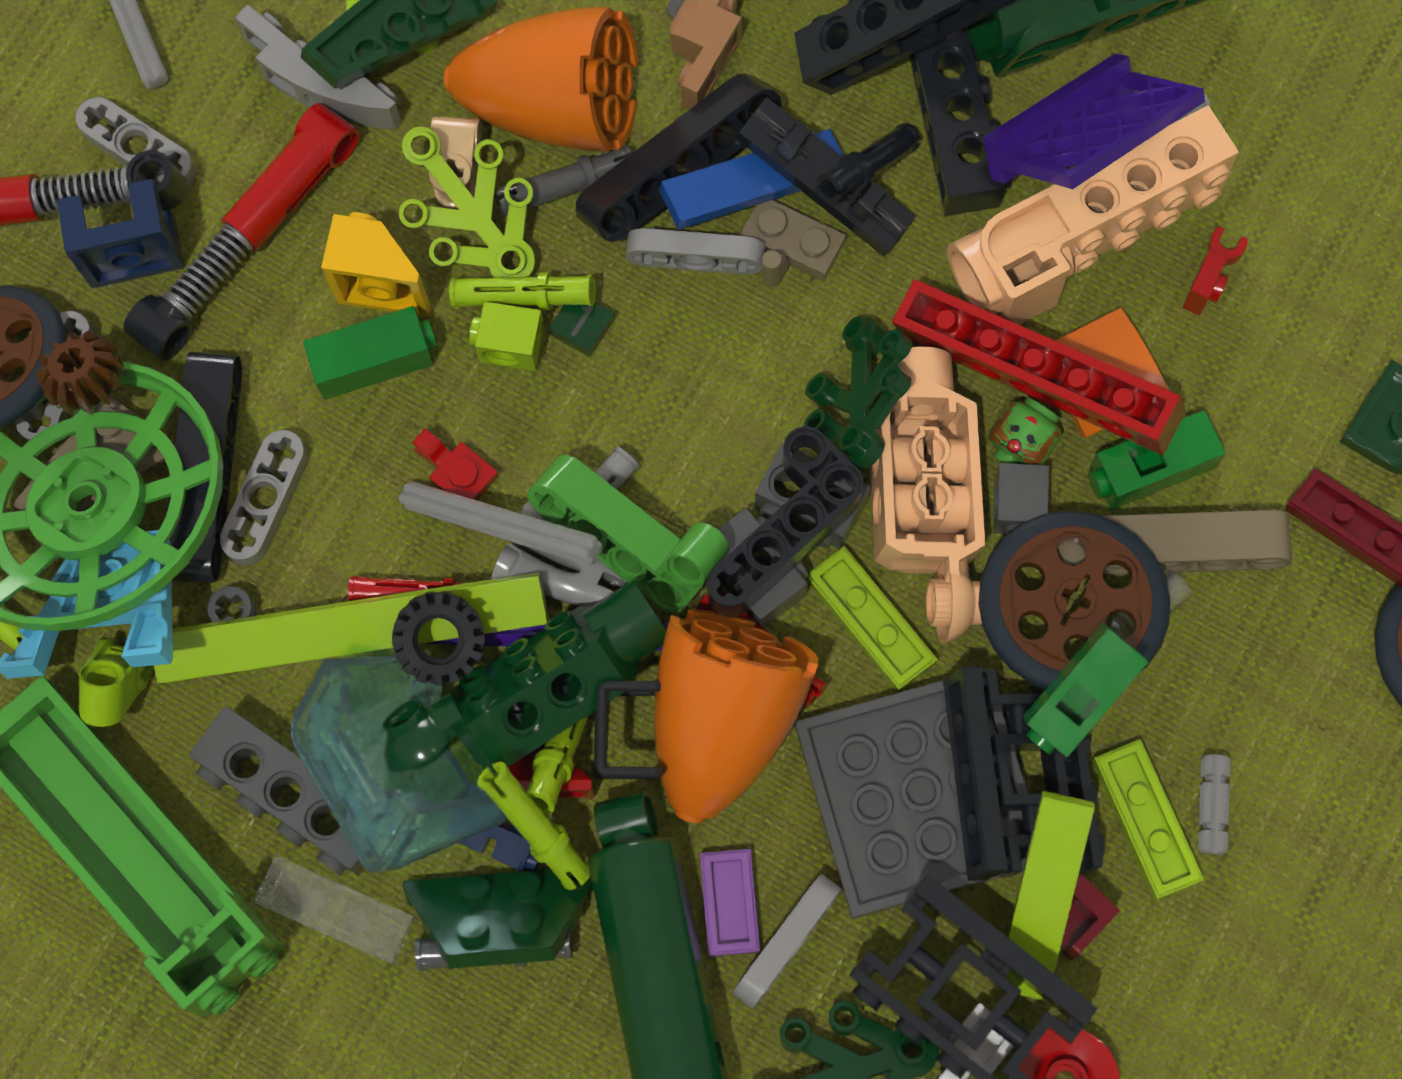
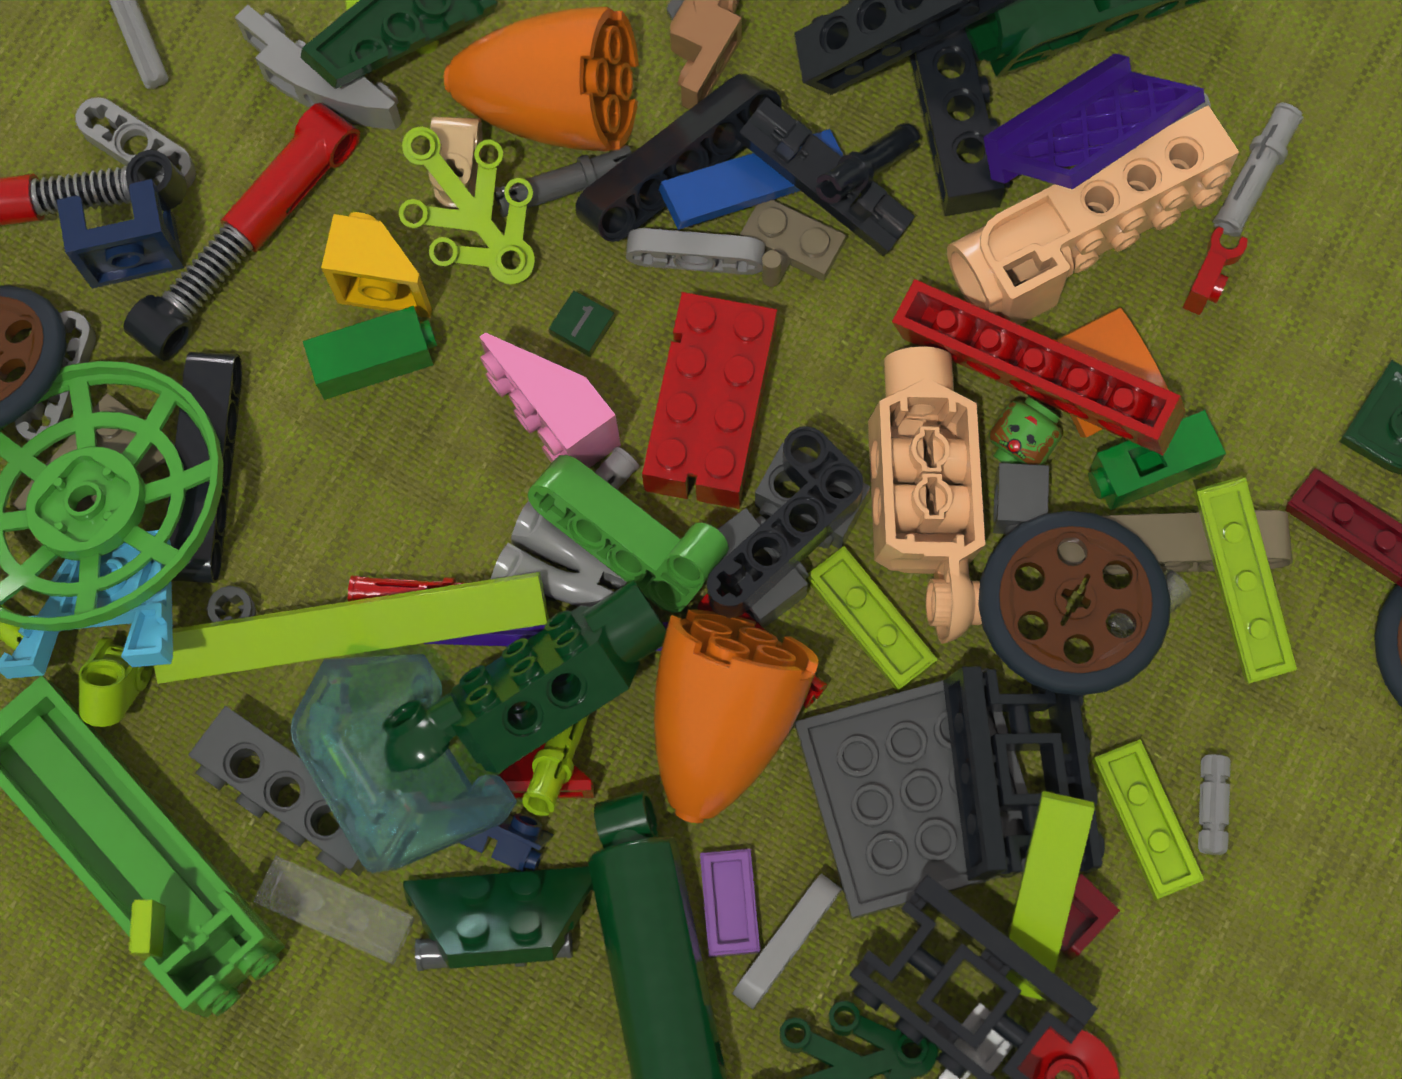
(80, 373): reddish brown gear -> none
(147, 928): none -> lime tile
(237, 524): light grey beam -> none
(438, 669): black tyre -> none
(456, 471): red plate -> none
(501, 523): light grey axle -> none
(508, 336): lime brick -> none
(523, 291): lime pin -> none
(547, 841): lime pin -> none
(553, 401): none -> bright pink slope
(631, 688): black piece -> none
(710, 399): none -> red piece
(862, 439): dark green plant -> none
(1083, 691): green brick -> none
(1245, 579): none -> lime tile
(1266, 153): none -> light grey pin

